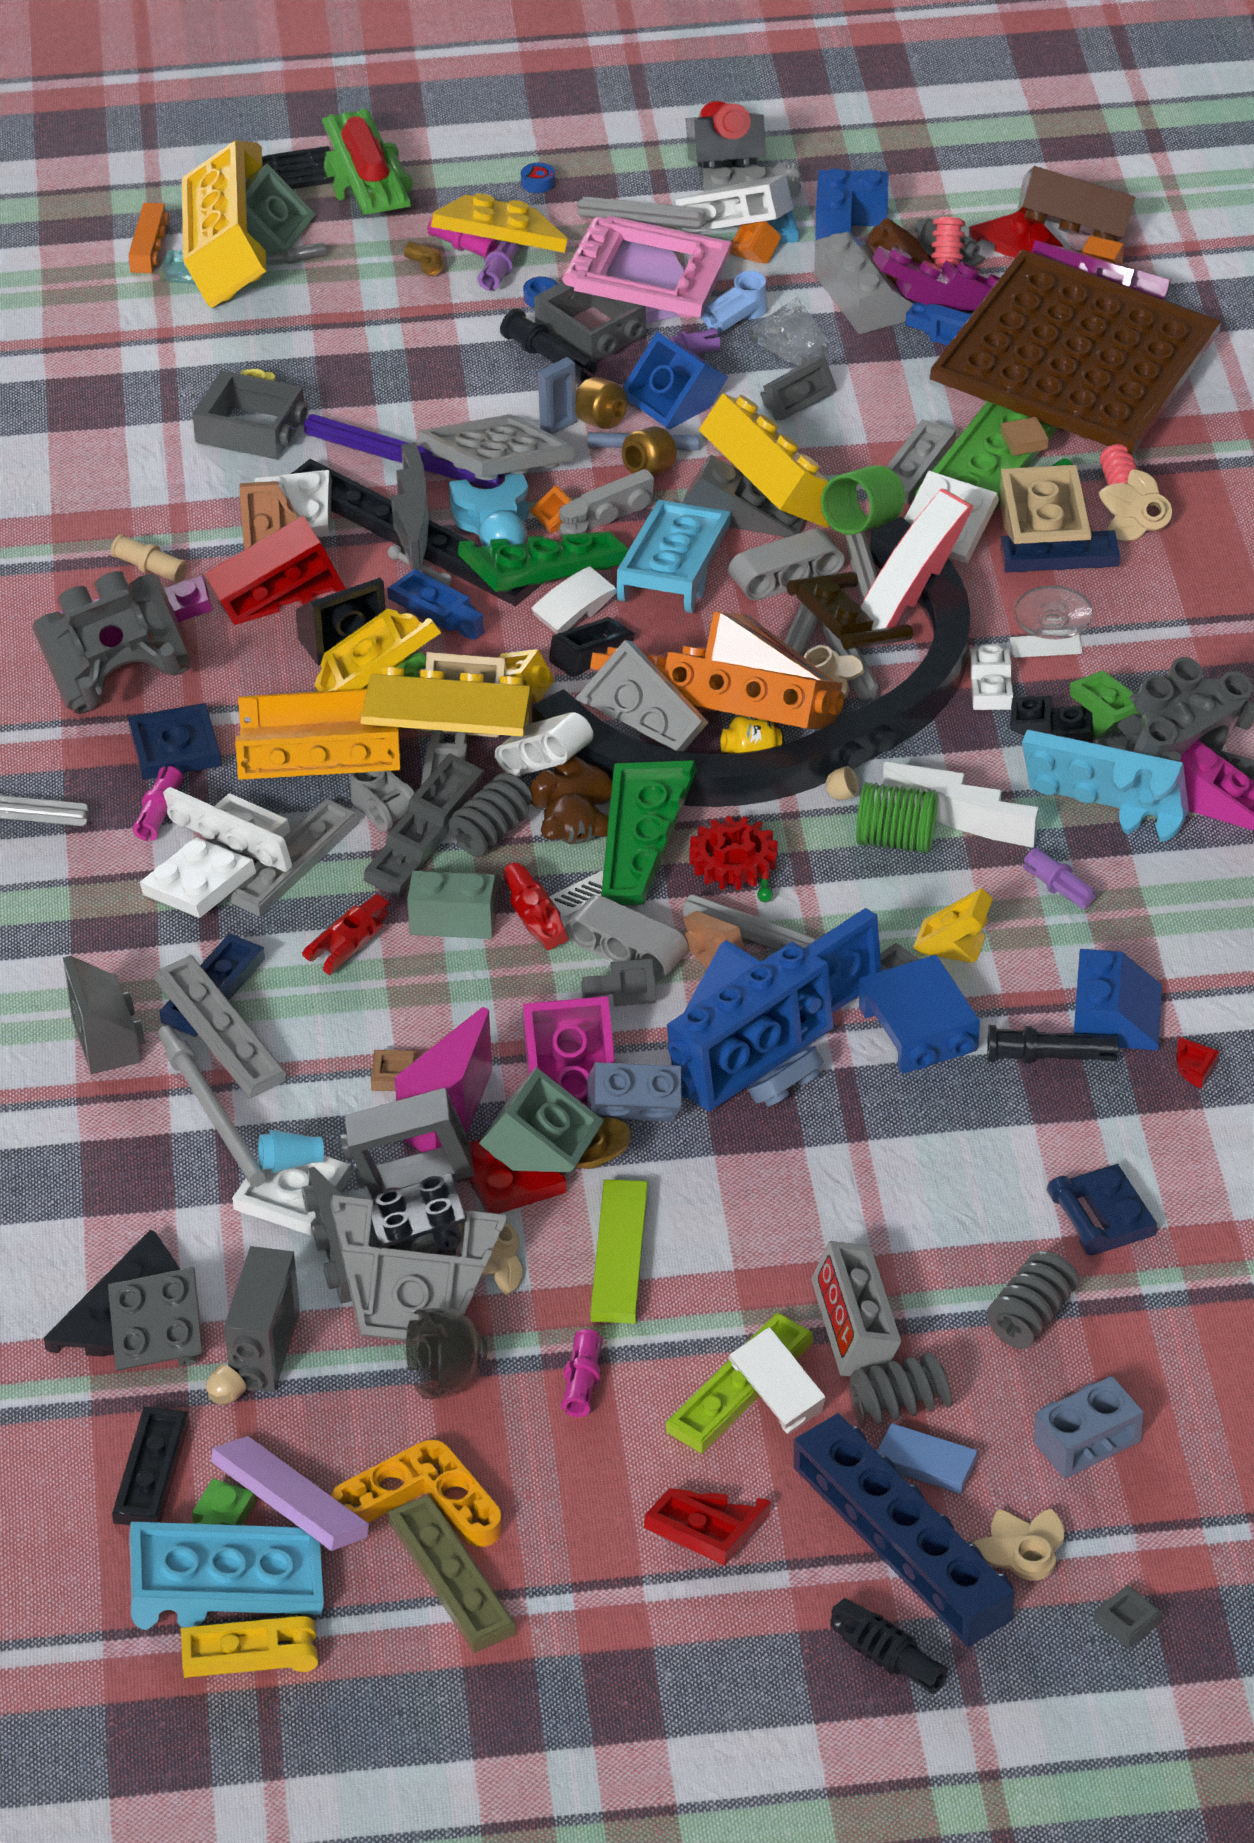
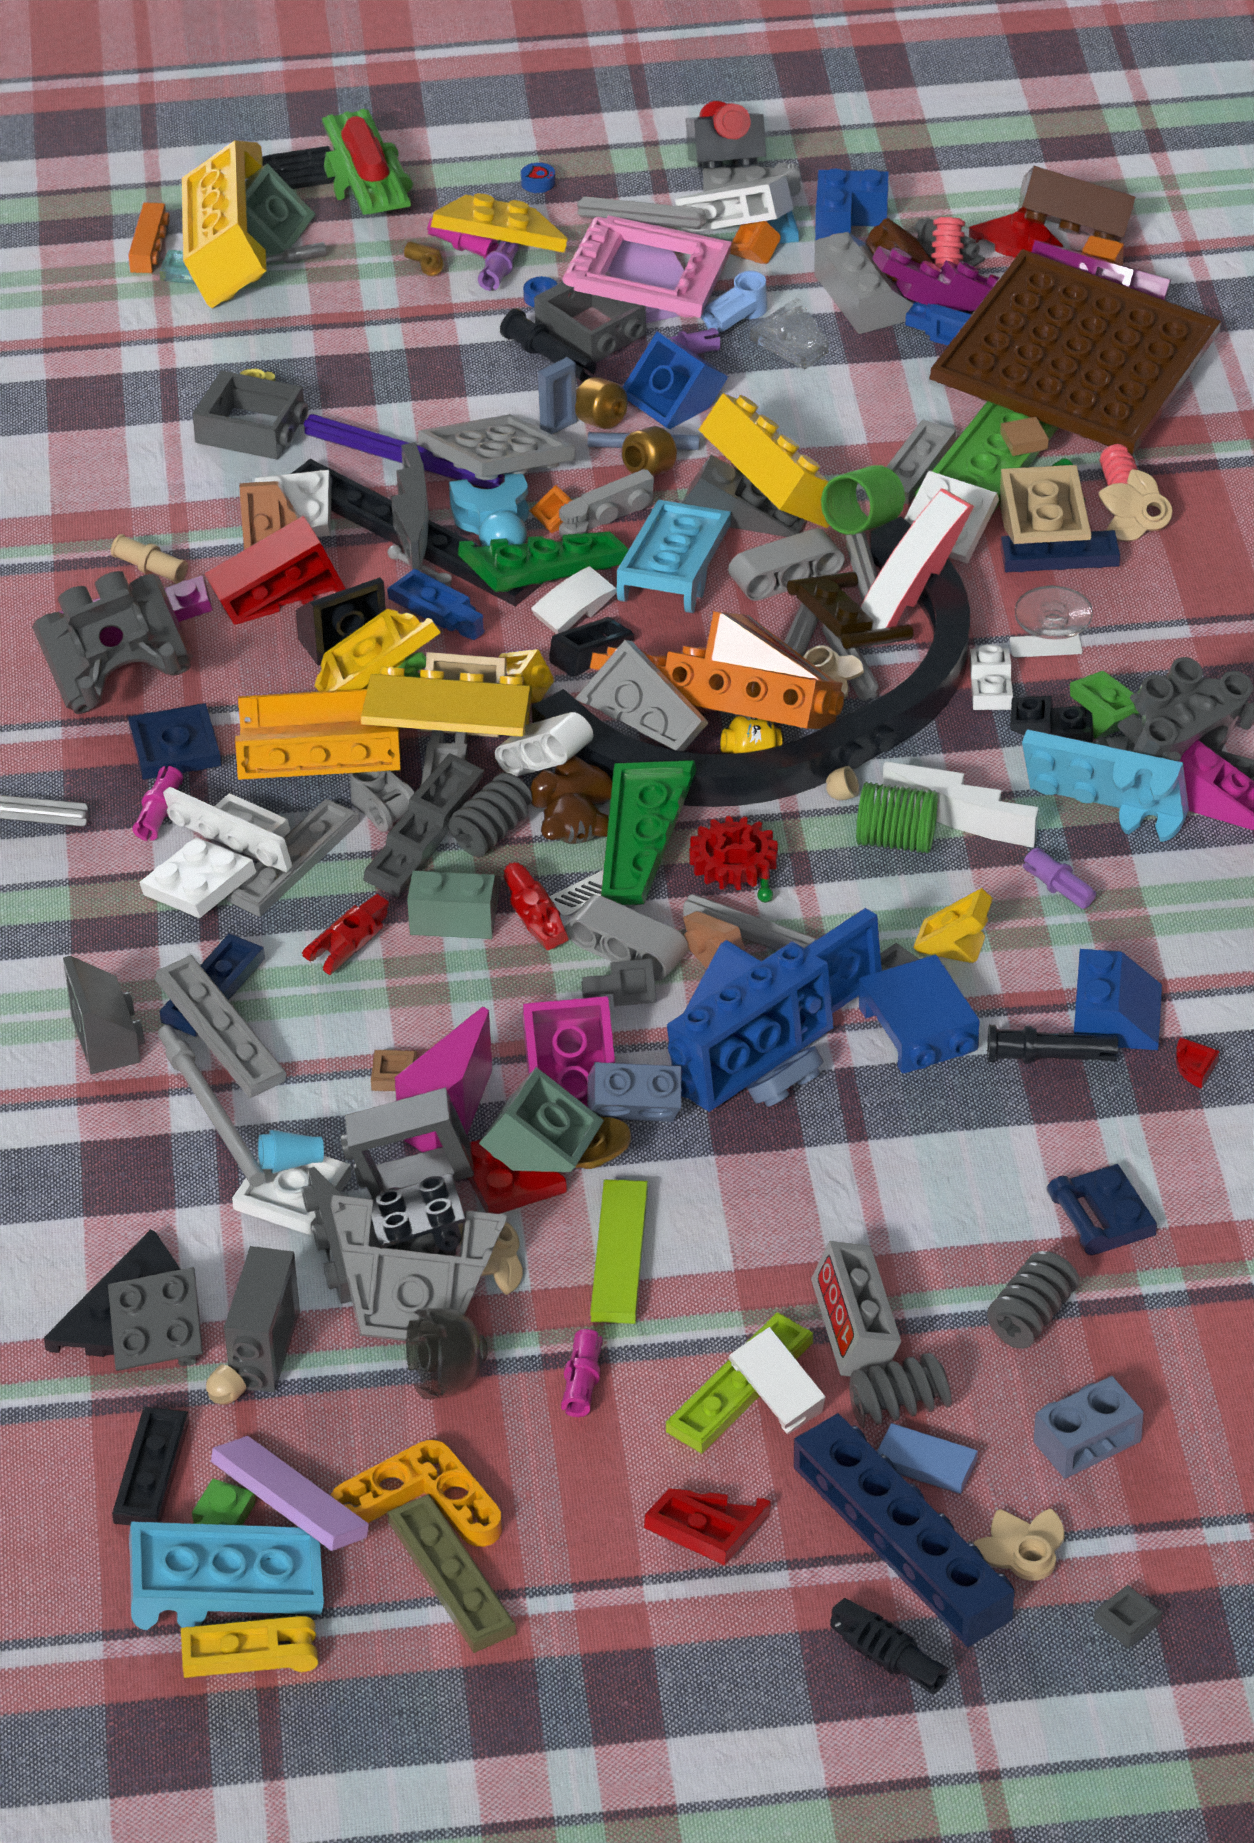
(798, 388): dark grey hinge -> none

